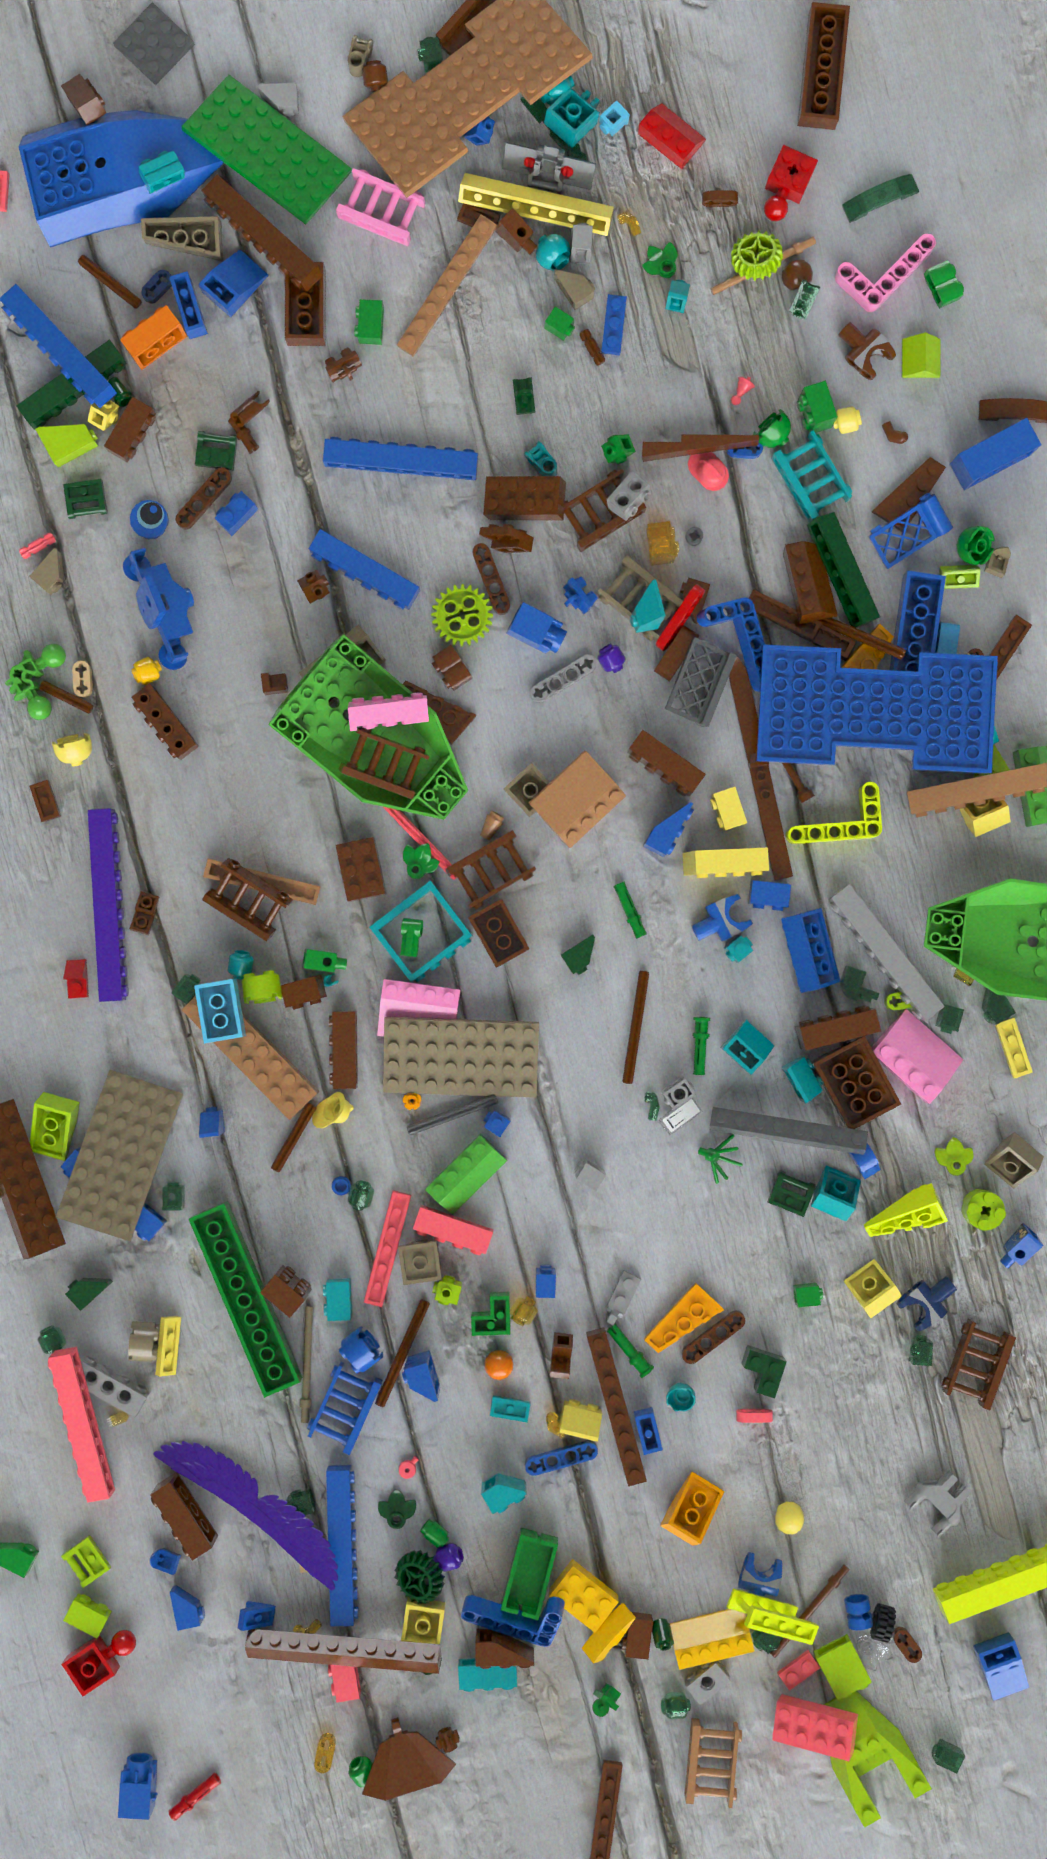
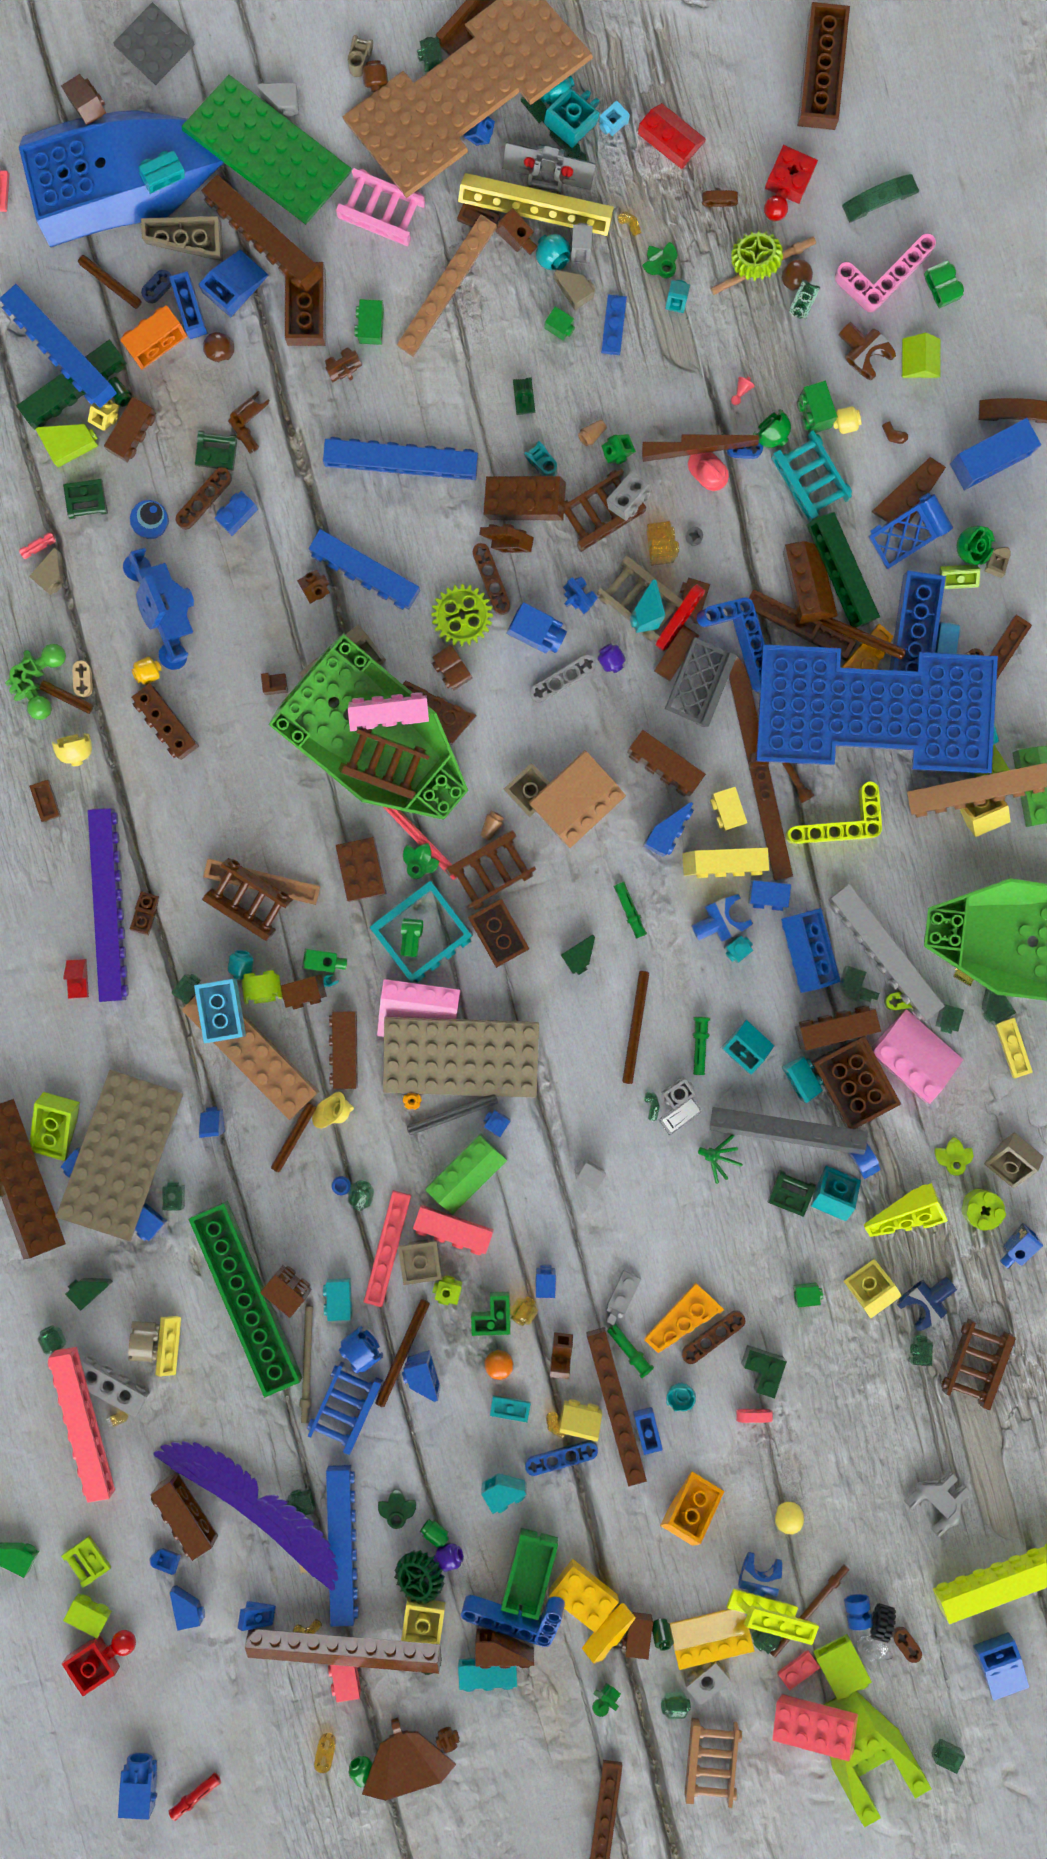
(218, 347): none -> reddish brown hair
(410, 1465): coral piece -> none
(592, 347): reddish brown axle -> none
(592, 432): none -> medium nougat cone

